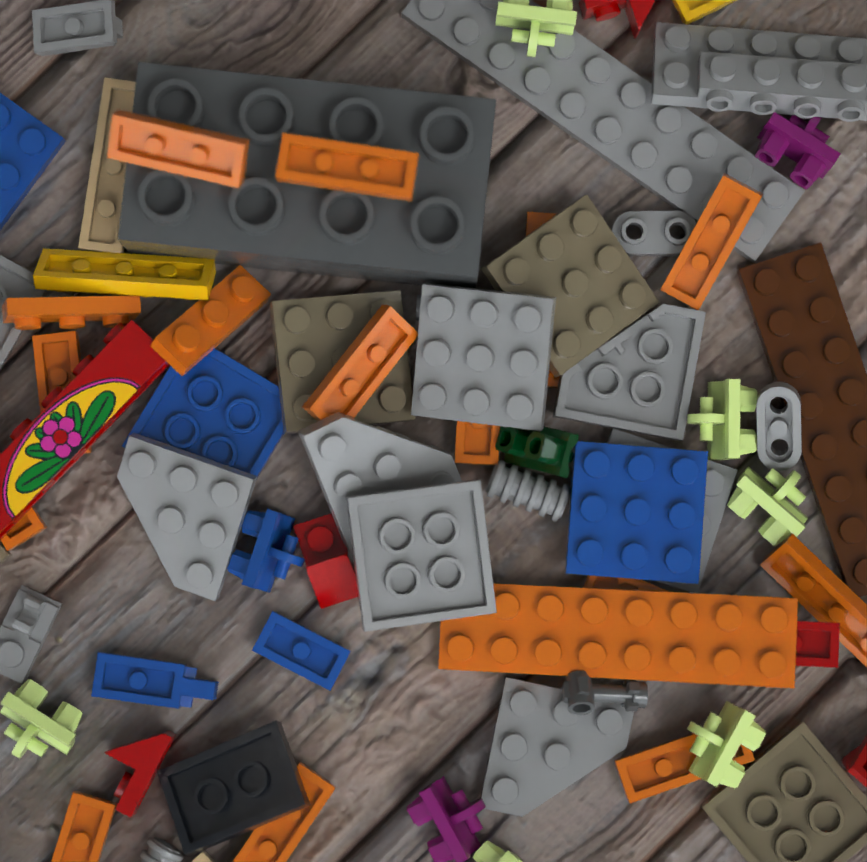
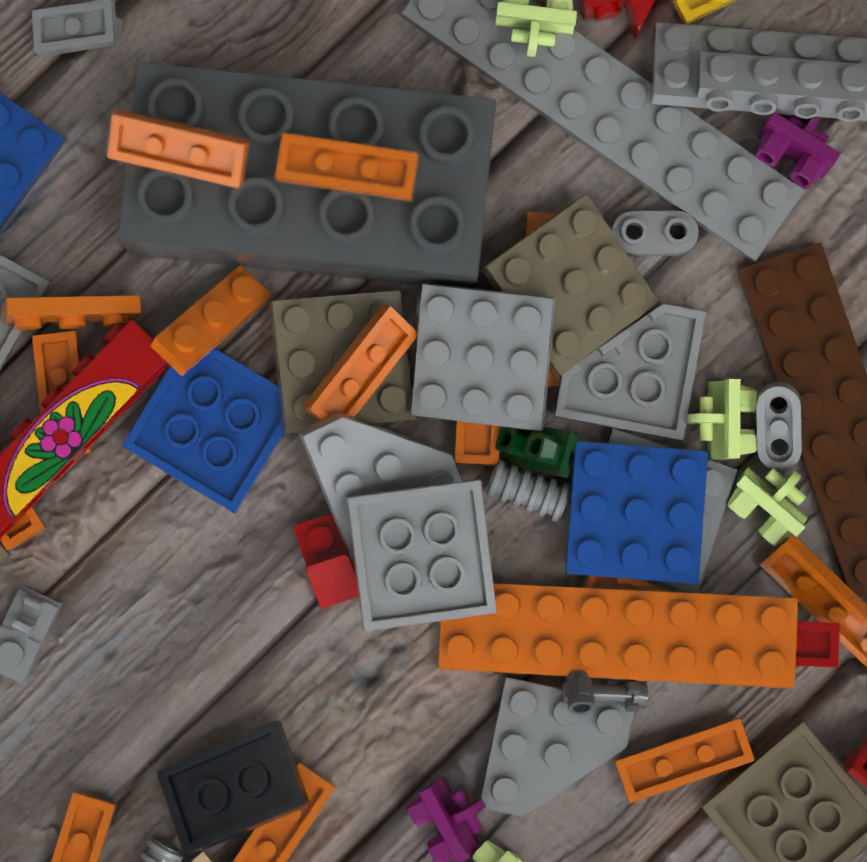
(23, 710): yellowish green hips -> none
(106, 175): tan plate -> none
(125, 274): yellow plate -> none
(146, 758): red slope -> none
(149, 681): blue hinge -> none
(187, 509): light grey plate -> none
(271, 552): blue hips -> none
(301, 650): blue plate -> none
(711, 241): orange plate -> none
(719, 742): yellowish green hips -> none

